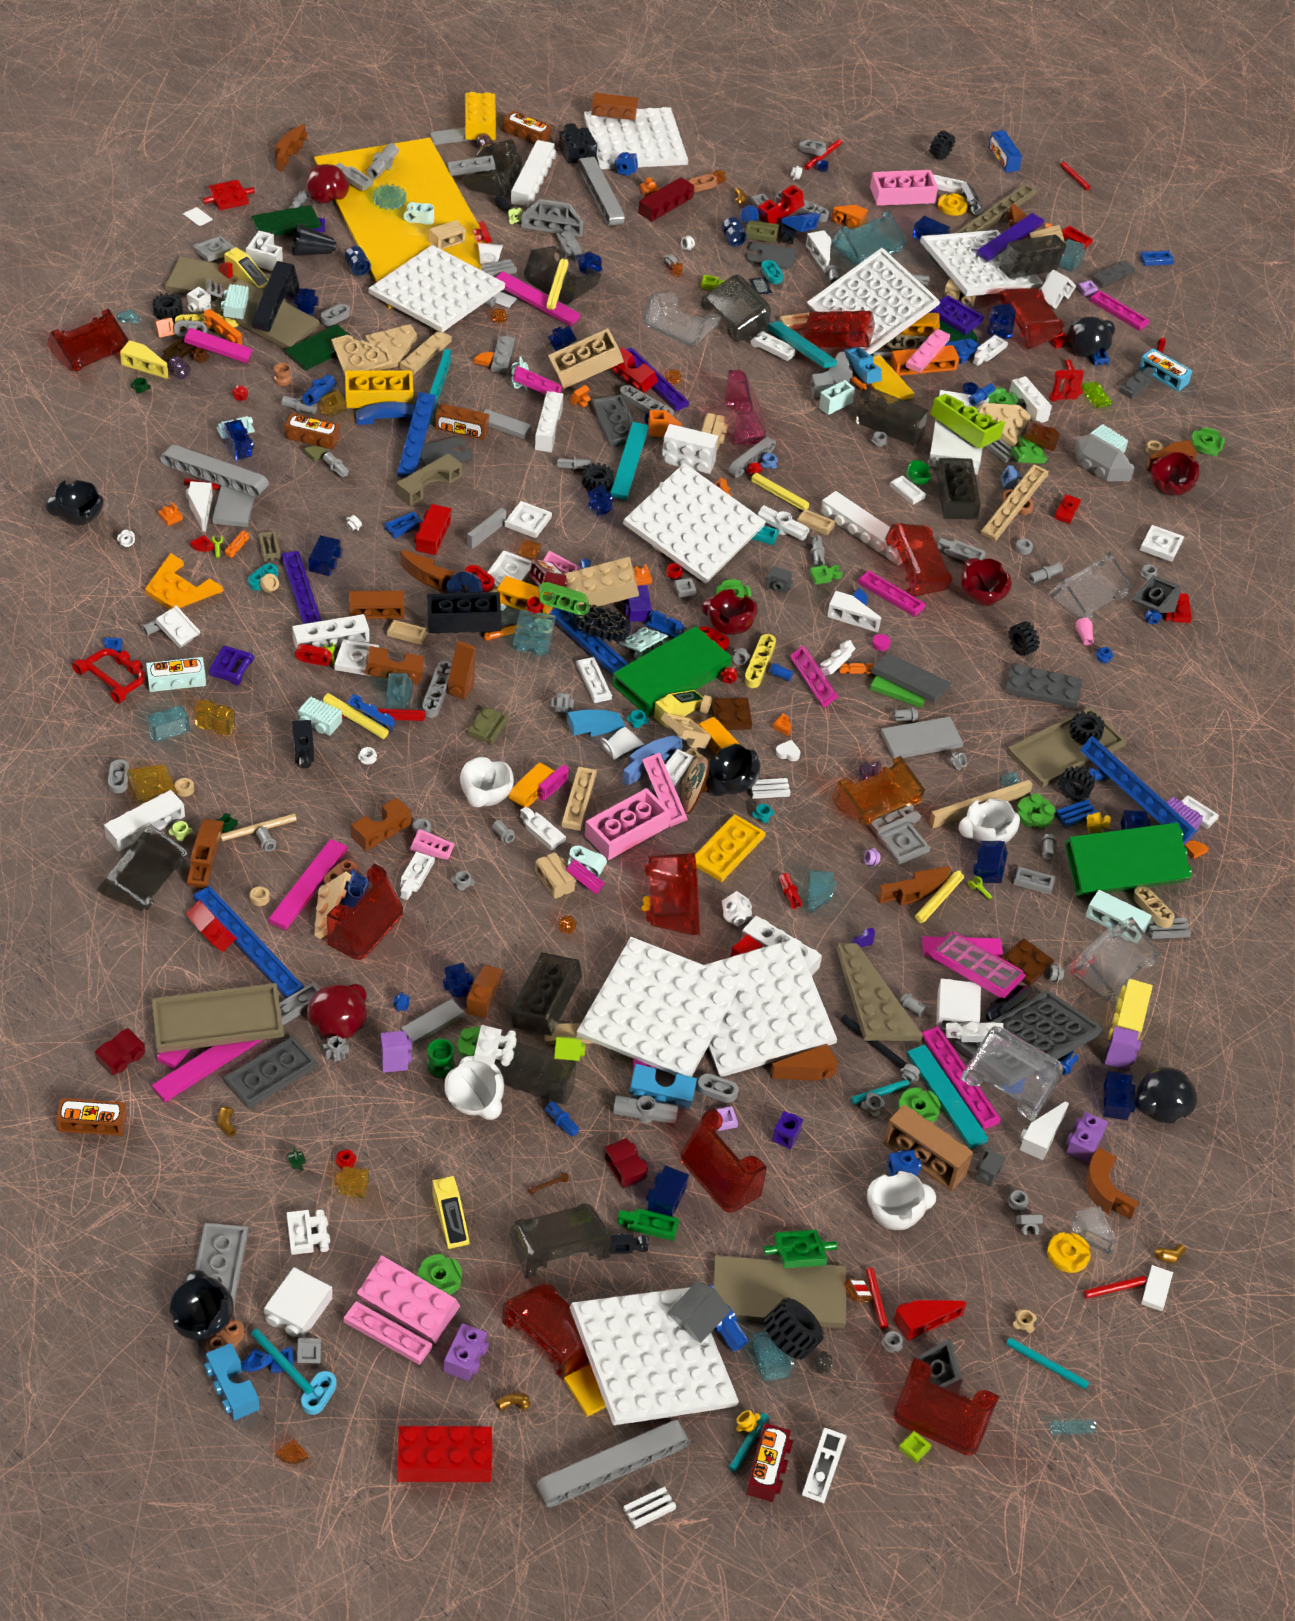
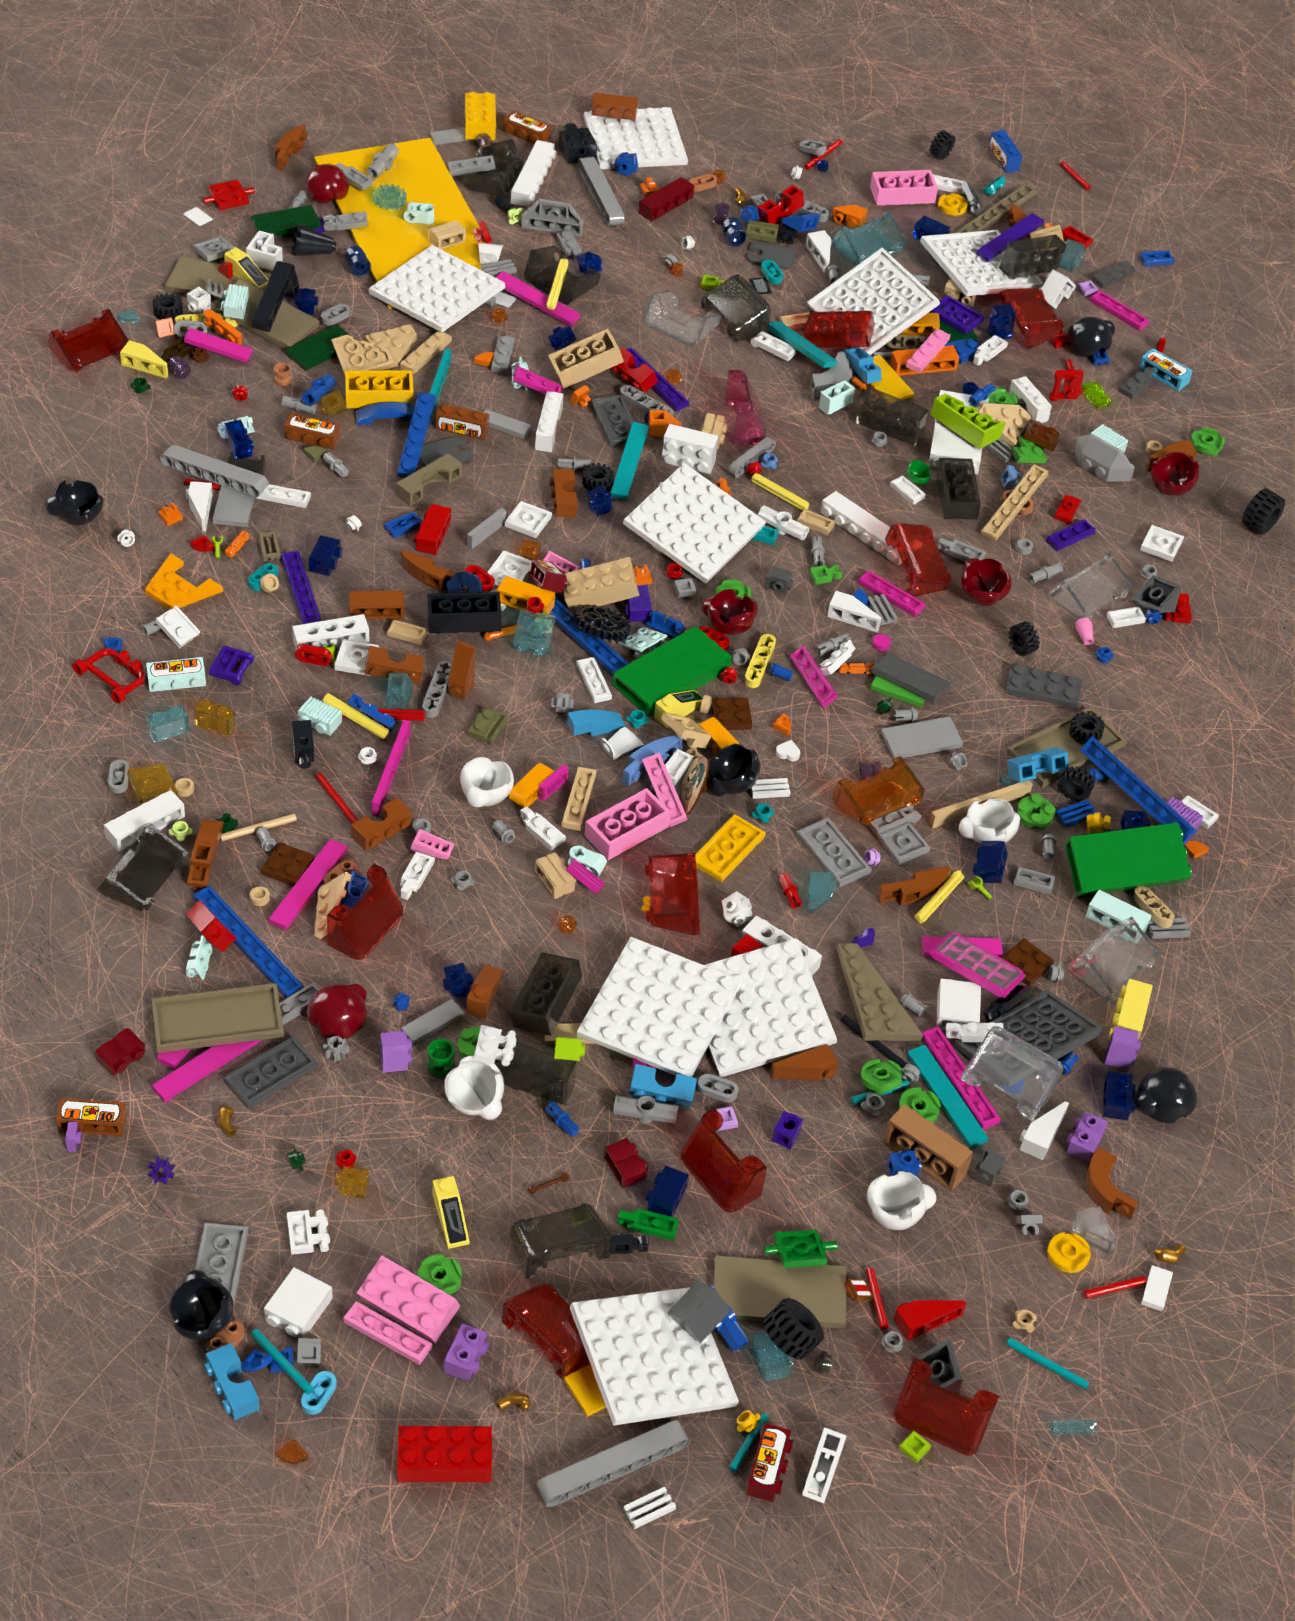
(73, 1137): none -> medium lavender plate
(166, 1165): none -> dark purple gear
(200, 957): none -> light aqua hinge
(256, 466): none -> clear smoke hinge
(285, 496): none -> white tile
(287, 864): none -> reddish brown plate
(336, 798): none -> red bar
(345, 221): none -> light grey hinge
(391, 768): none -> dark pink tile
(558, 592): bright green beam -> none
(563, 493): none -> dark orange arch
(721, 212): none -> clear purple wheel
(831, 645): none -> light grey pin
(833, 852): none -> light grey tile
(881, 1076): none -> bright green plate
(884, 706): none -> dark green plate
(885, 609): none -> light grey tile
(993, 185): none -> teal plate
(1048, 760): none -> dark azure arch
(1070, 535): none -> dark purple tile
(1126, 617): none -> white tile
(1263, 511): none -> black tyre

